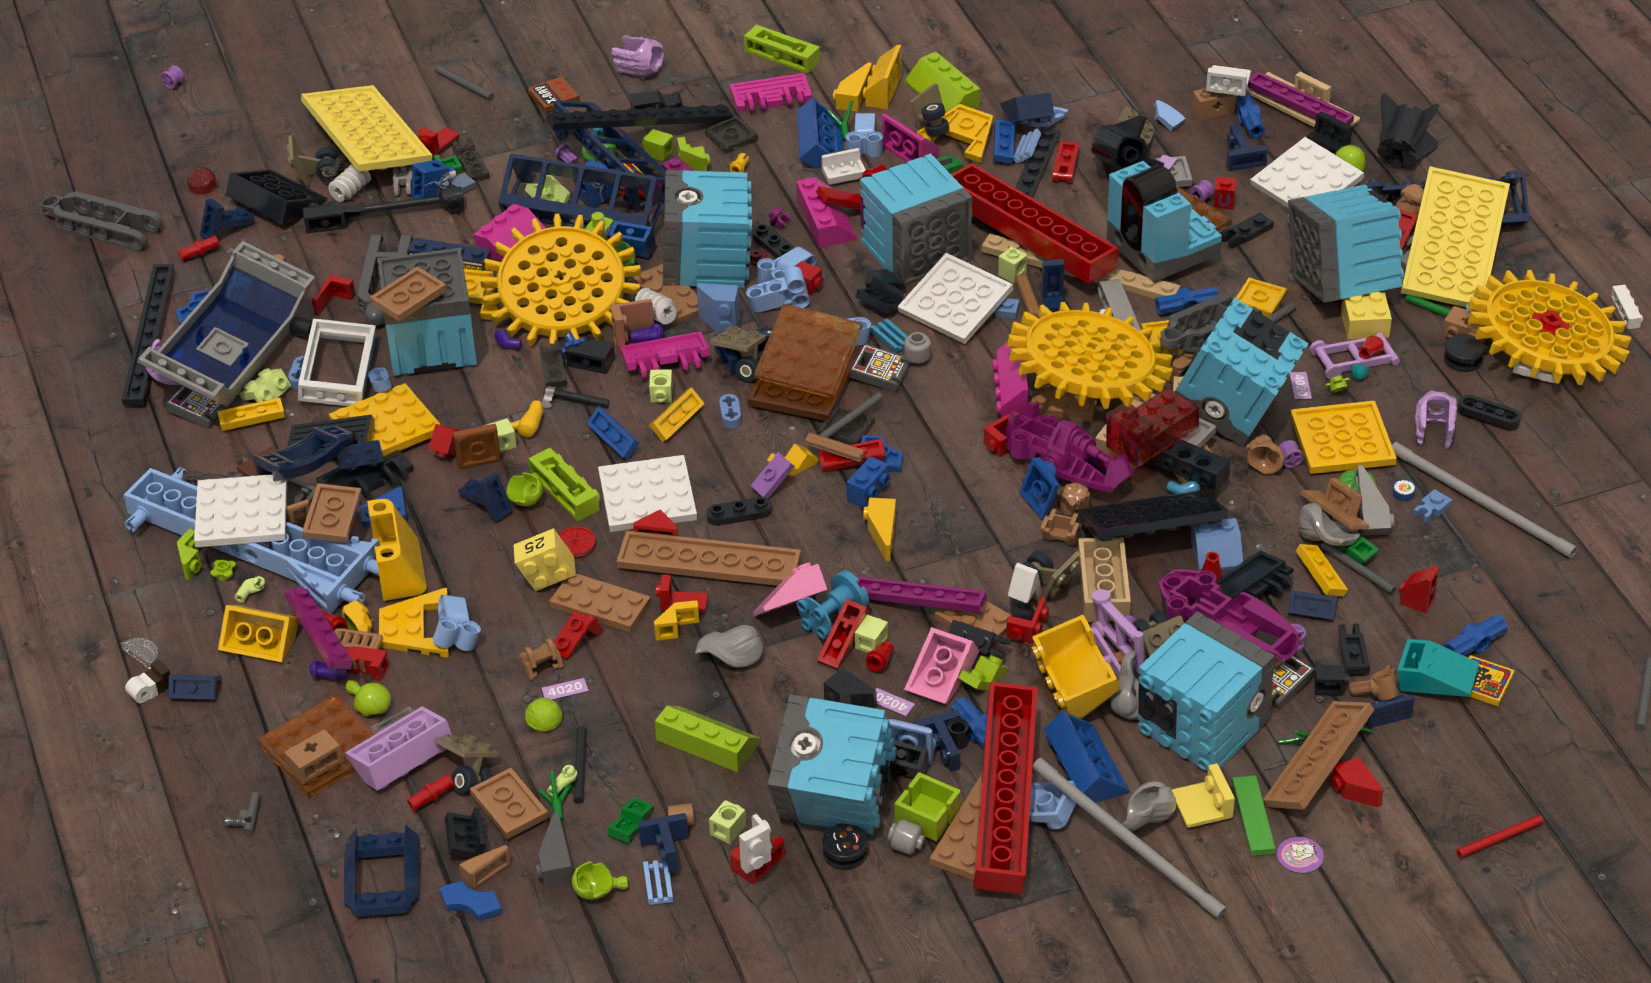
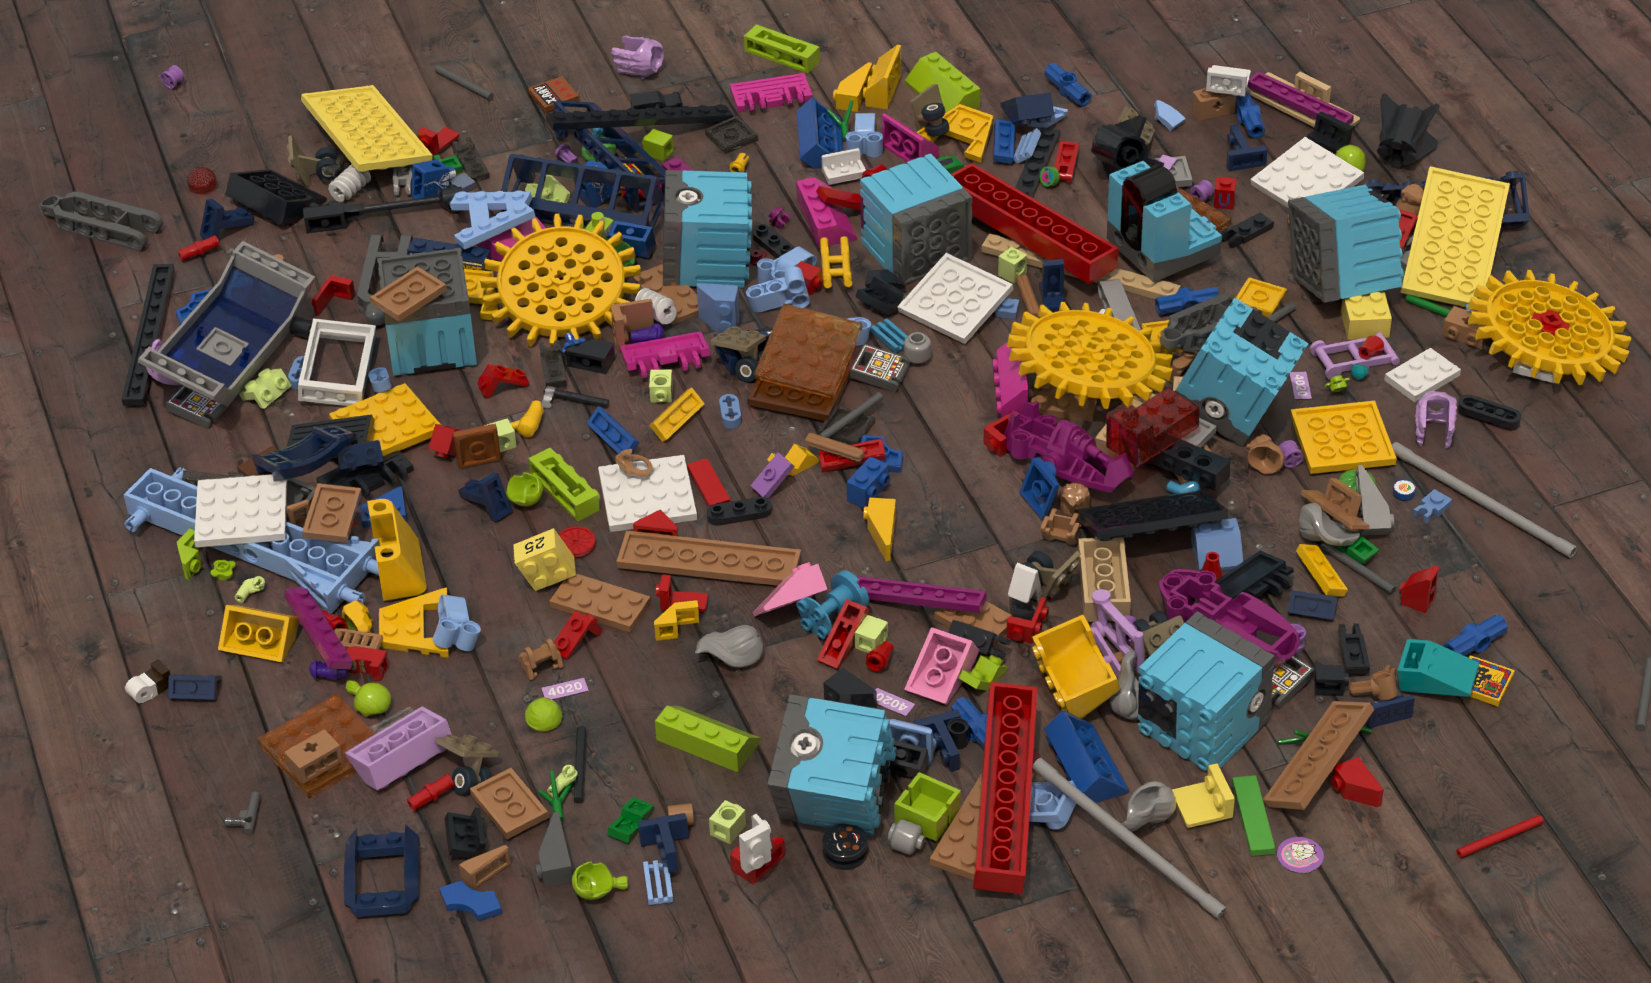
(142, 650): clear tile -> none
(251, 414): yellow plate -> none
(482, 225): none -> light blue plate
(494, 374): none -> red bracket
(505, 341): dark purple arm -> none
(625, 460): none -> medium nougat piece
(693, 157): lime slope -> none
(707, 482): none -> red tile
(844, 258): none -> yellow piece
(1049, 176): none -> bright green tile
(1067, 84): none -> blue piece
(1422, 374): none -> white plate
(1464, 352): black head -> none
(1626, 306): white piece -> none

